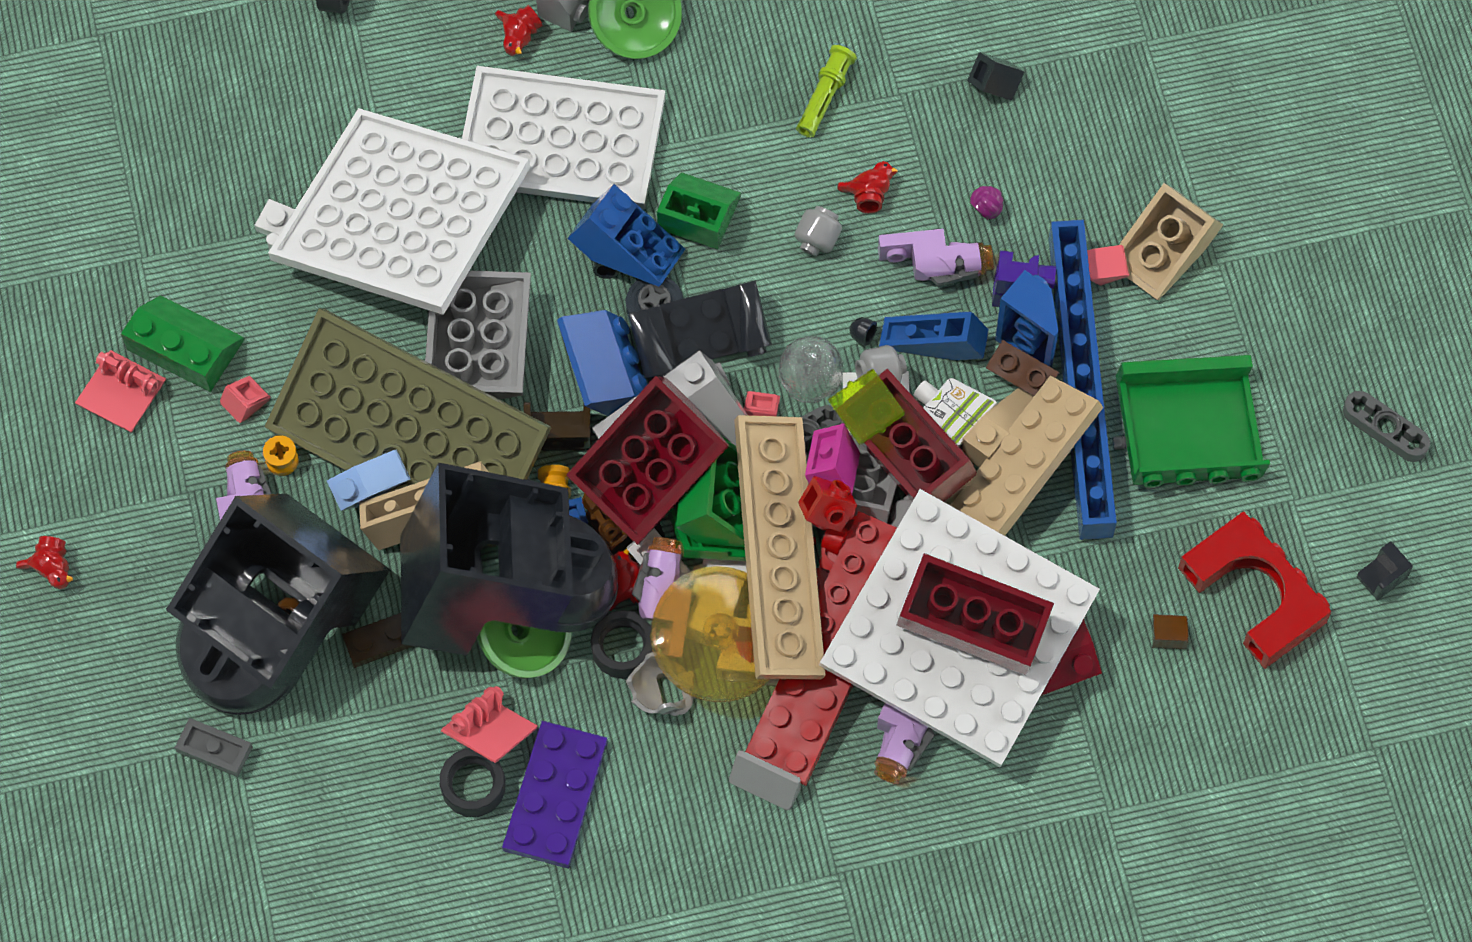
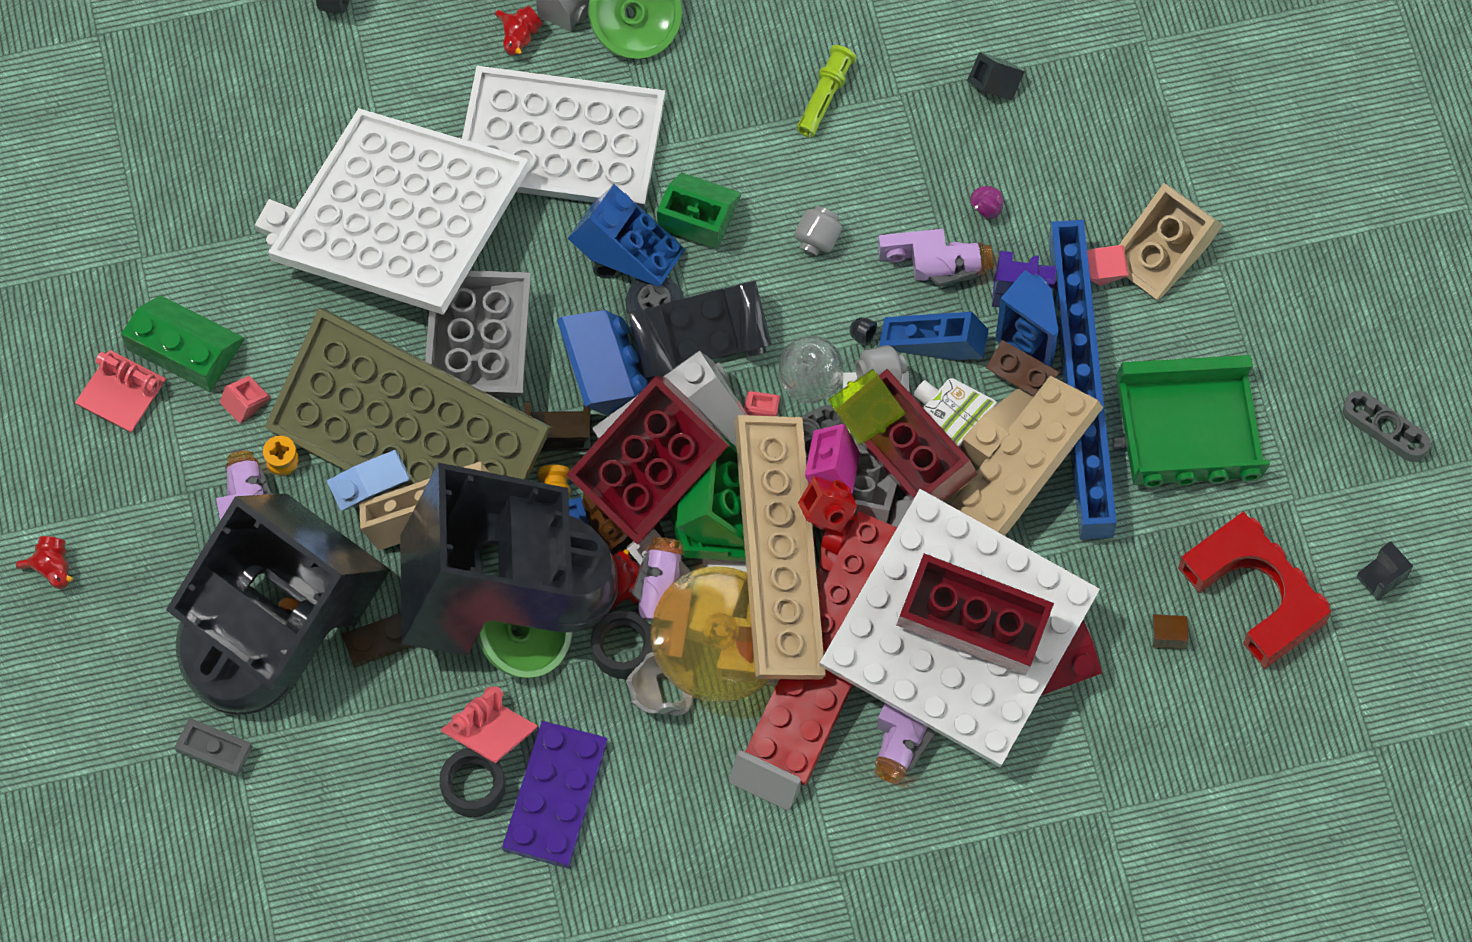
(870, 187): red animal -> none

